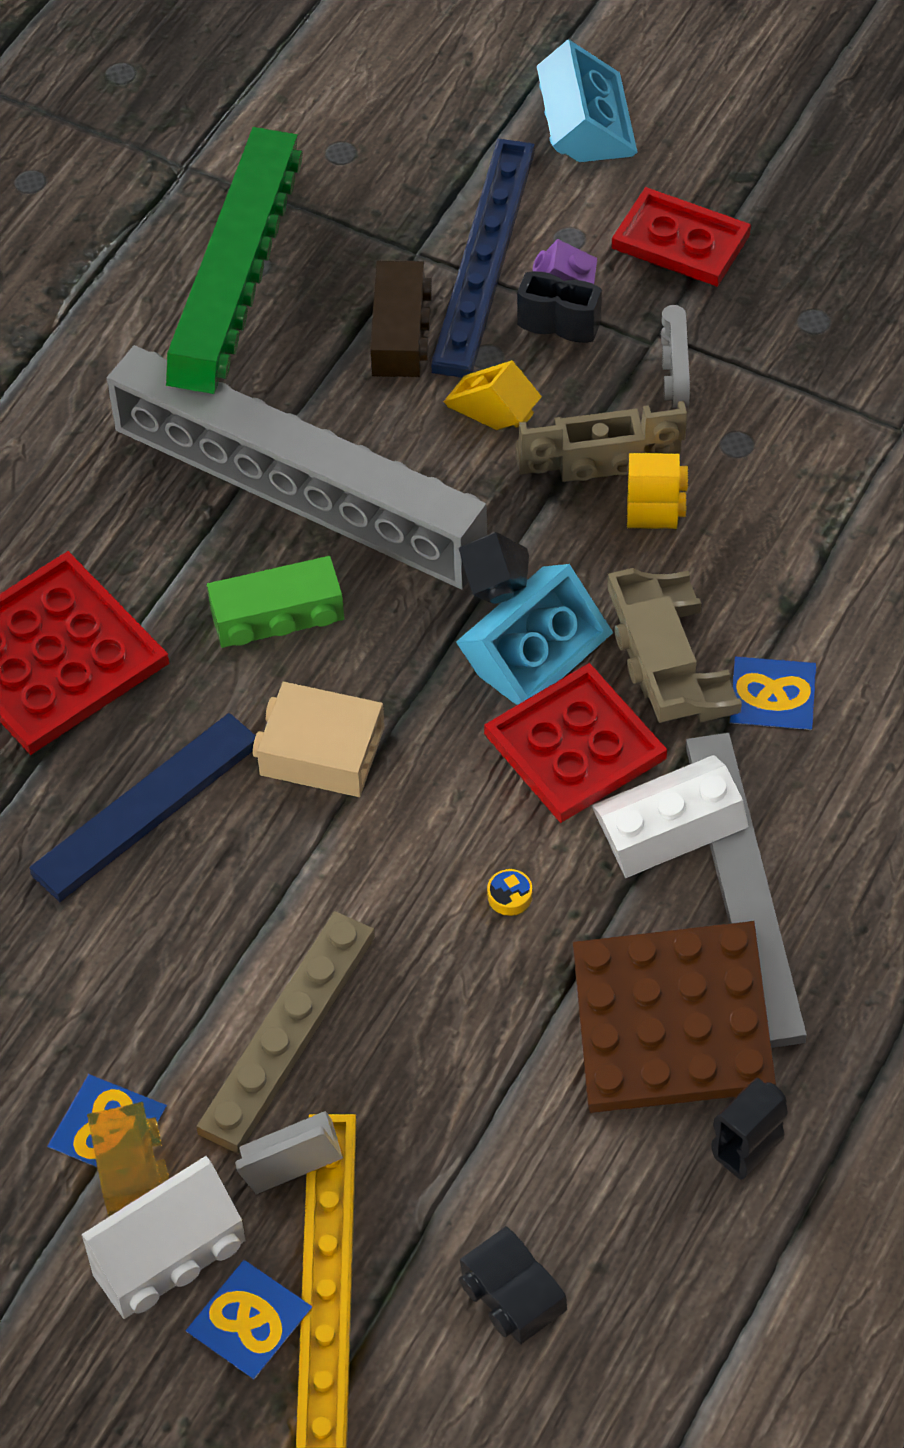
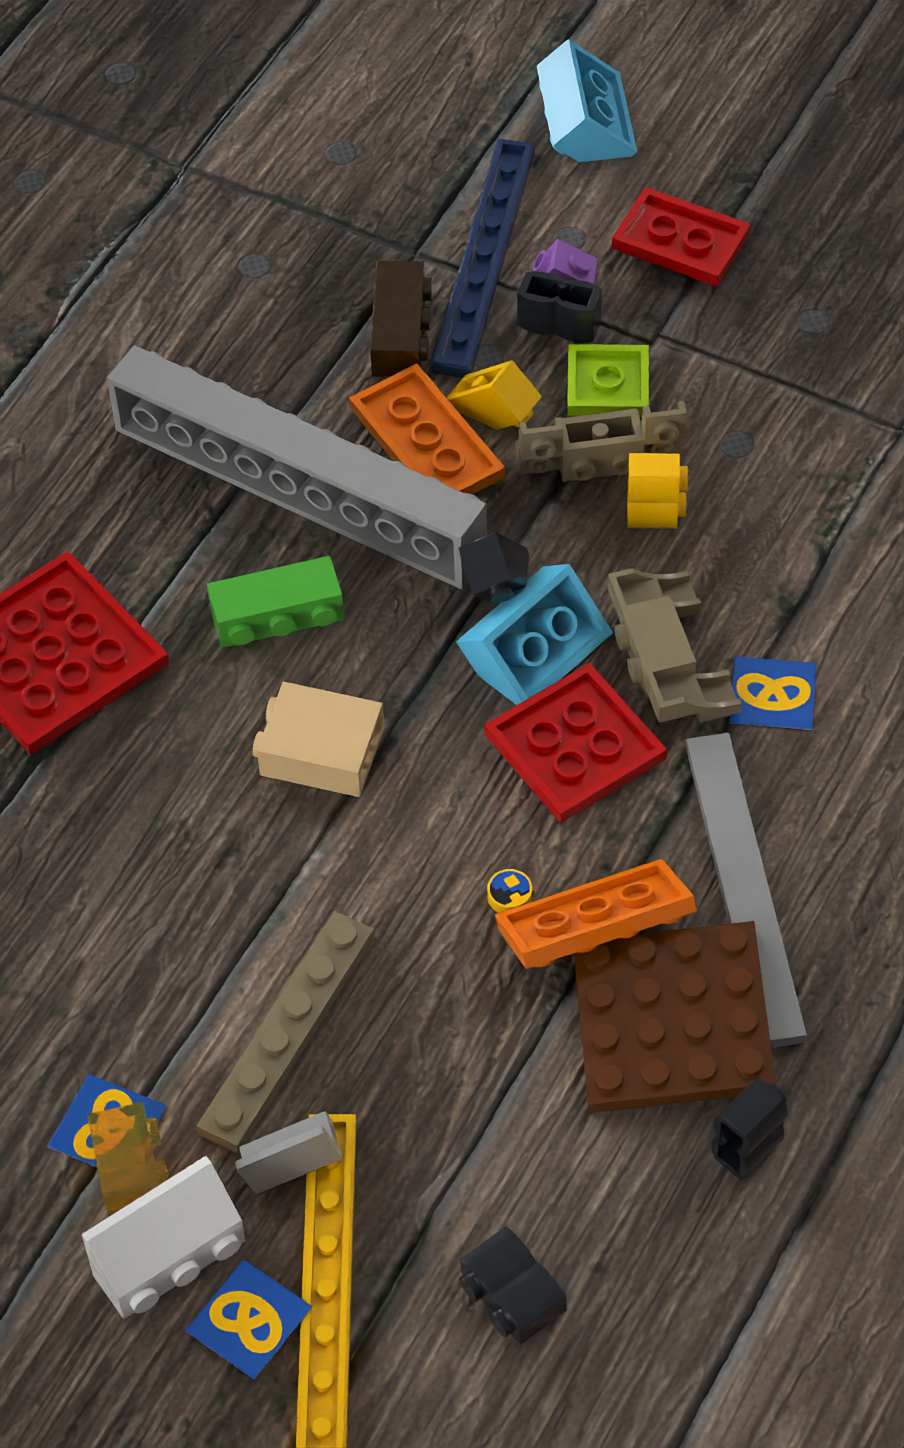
(143, 807): dark blue tile -> none
(233, 262): green brick -> none
(426, 431): none -> orange plate
(595, 913): none -> orange plate
(607, 378): none -> lime plate
(671, 815): white slope -> none
(675, 355): light grey plate -> none

